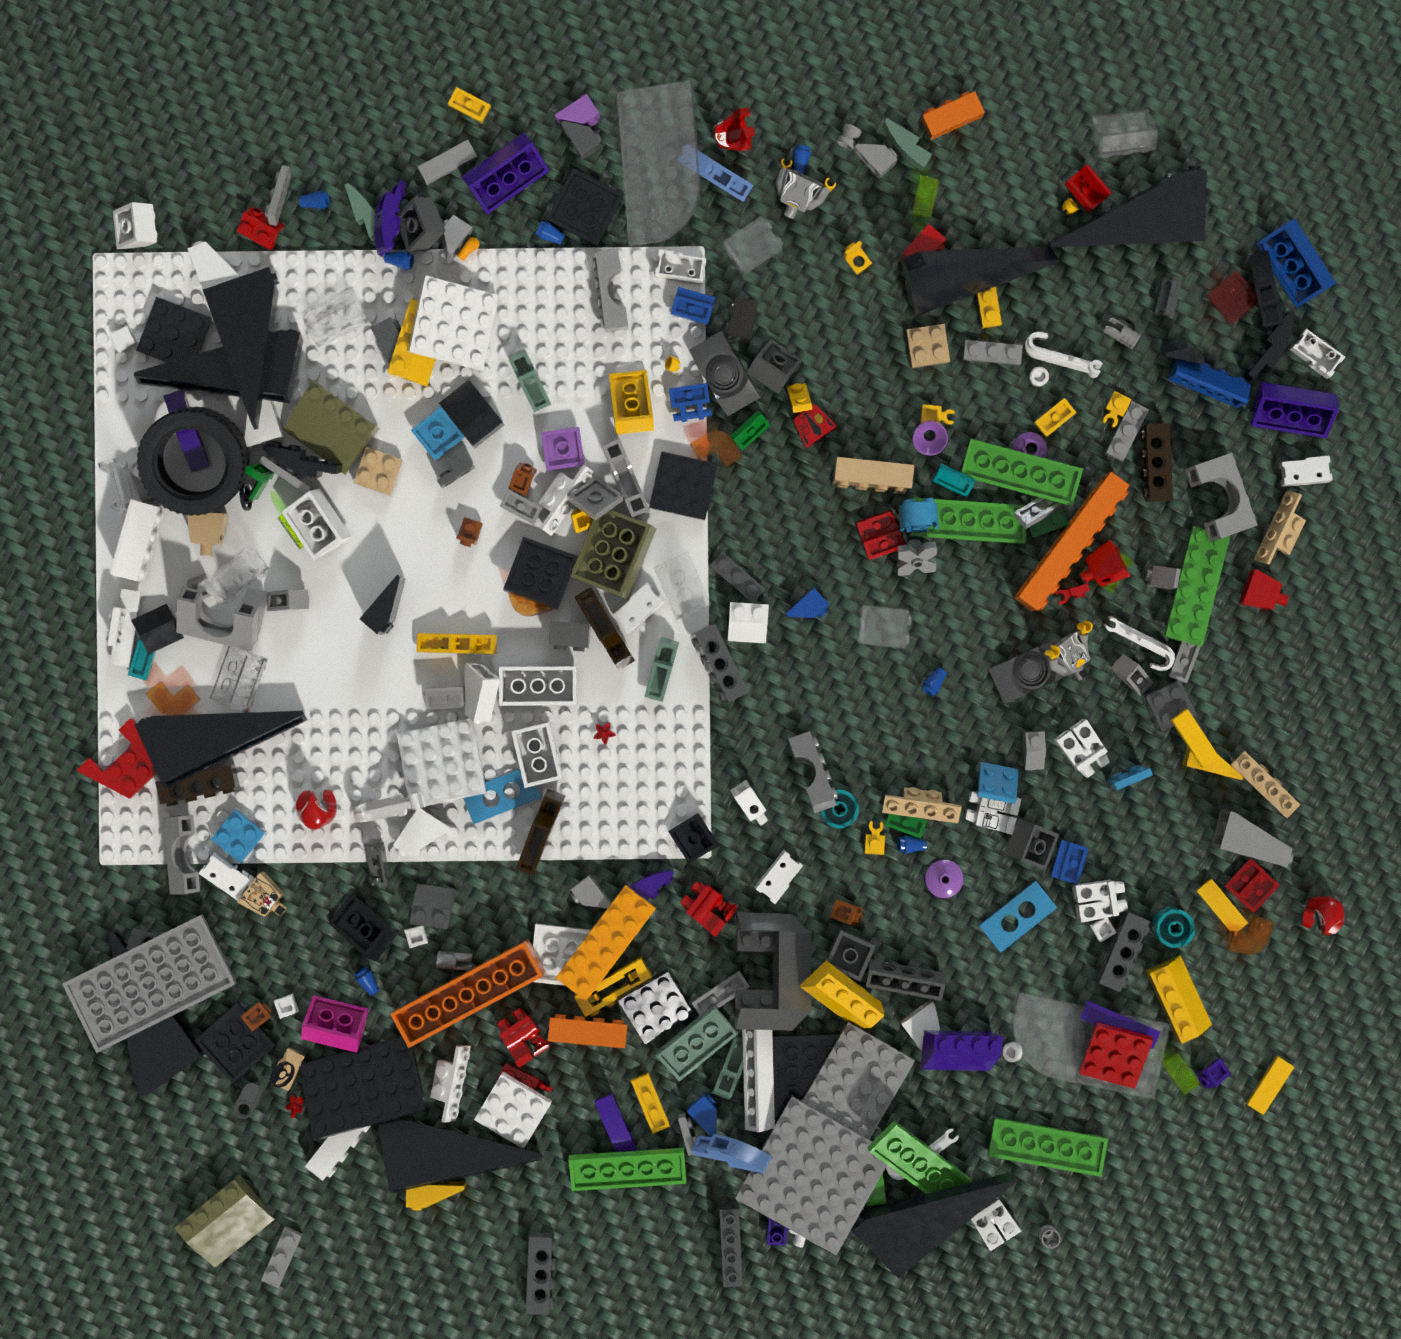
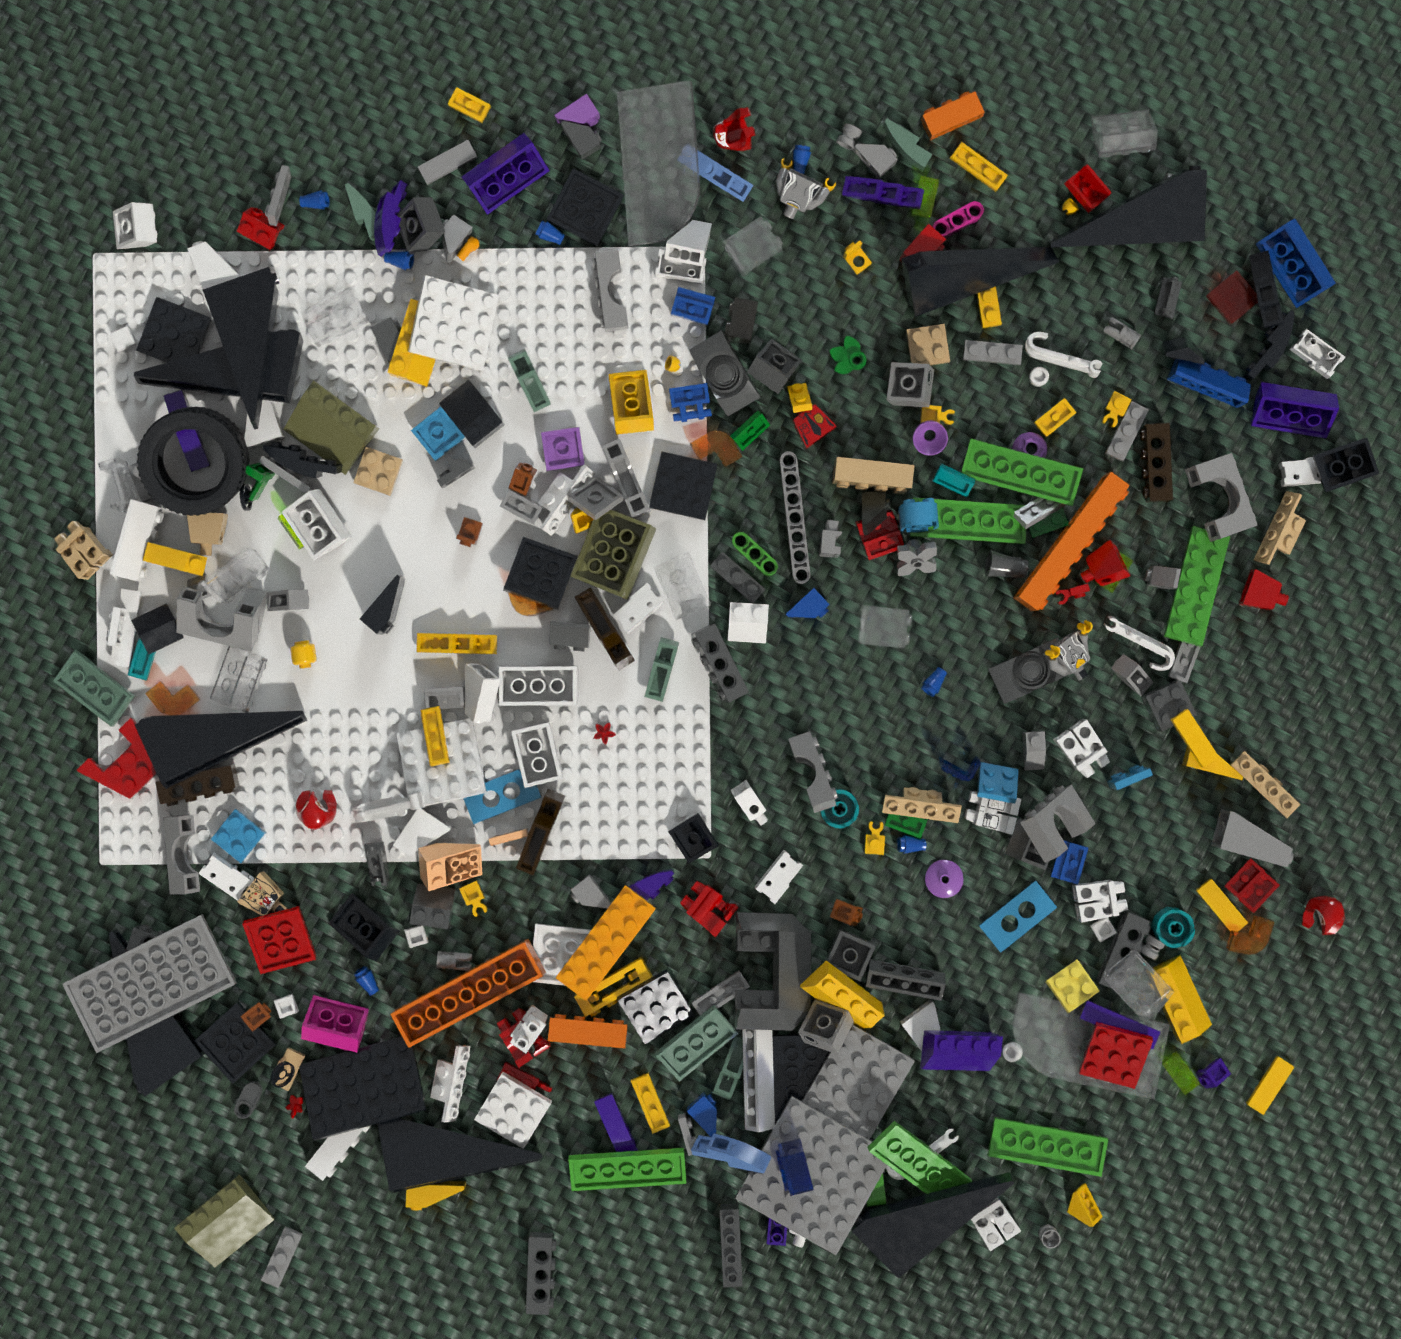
(82, 550): none -> tan hips
(93, 688): none -> sand green tile
(175, 559): none -> yellow slope
(279, 940): none -> red plate
(303, 654): none -> yellow head
(435, 736): none -> yellow tile
(449, 863): none -> light nougat slope
(472, 895): none -> yellow plate
(508, 836): none -> light nougat tile
(528, 1031): none -> white hips
(689, 243): none -> white slope
(764, 556): none -> bright green beam
(794, 508): none -> light grey beam
(794, 1167): none -> clear blue brick
(826, 1026): none -> light grey brick
(828, 538): none -> light grey hips
(845, 355): none -> green plate
(874, 510): none -> pearl dark grey slope
(882, 192): none -> dark purple slope
(910, 384): none -> light grey brick
(957, 772): none -> clear blue piece
(965, 216): none -> dark pink beam
(978, 166): none -> yellow tile
(1005, 565): none -> dark grey plant
(1040, 822): none -> light grey arch
(1072, 986): none -> light yellow plate
(1084, 1206): none -> yellow slope
(1139, 985): none -> clear slope
(1150, 951): none -> light grey wheel
(1345, 464): none -> black slope

